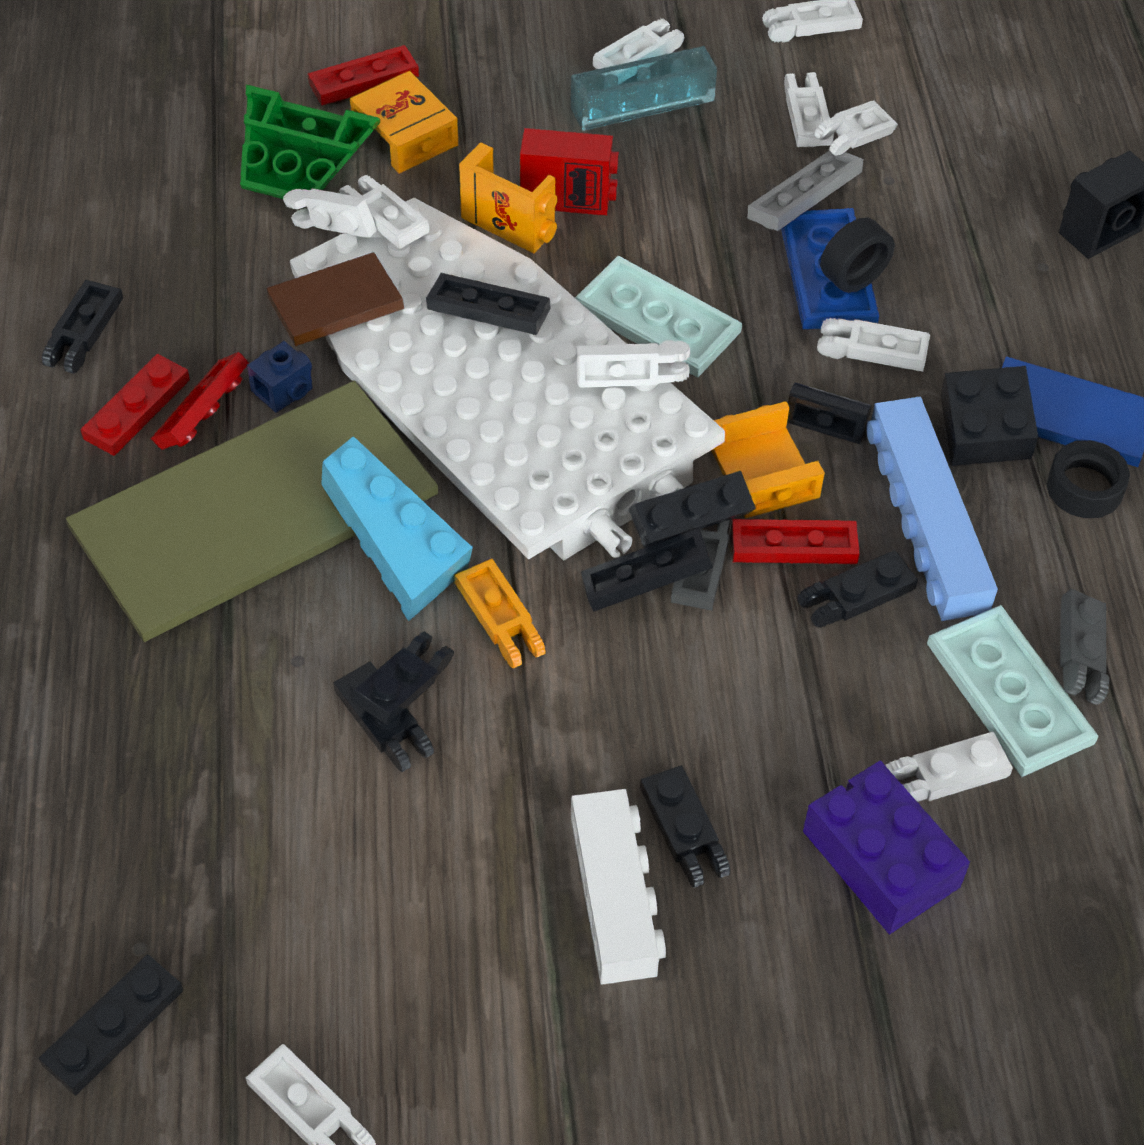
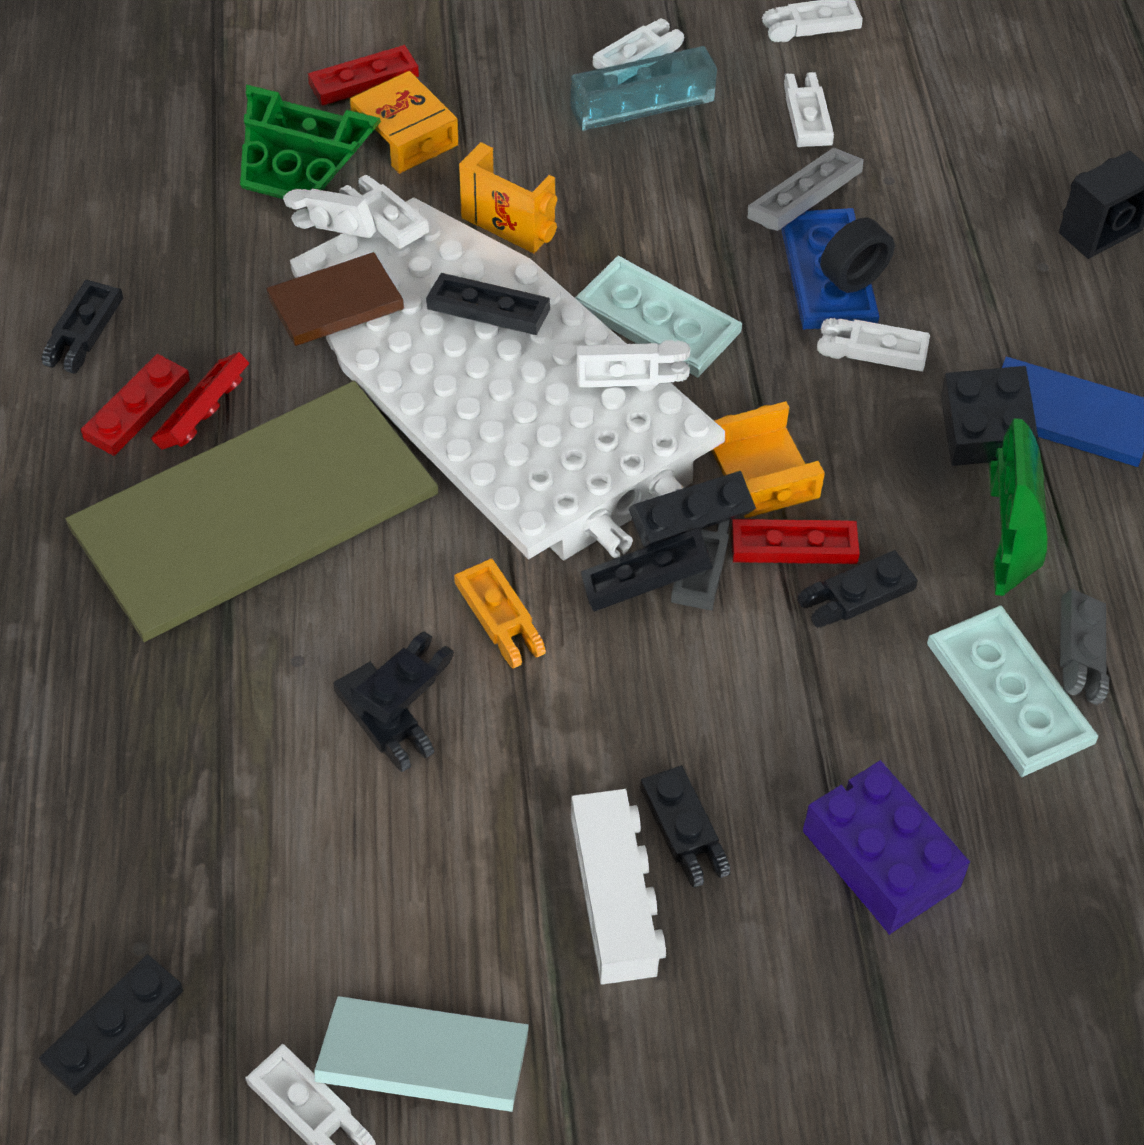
(280, 376): dark blue brick -> none
(394, 527): medium azure wedge -> none
(422, 1053): none -> light aqua tile
(579, 164): red brick -> none
(828, 413): black brick -> none
(856, 127): white hinge -> none
(931, 509): light blue brick -> none
(953, 767): white hinge -> none
(1019, 484): none -> green wedge
(1092, 456): black tyre -> none

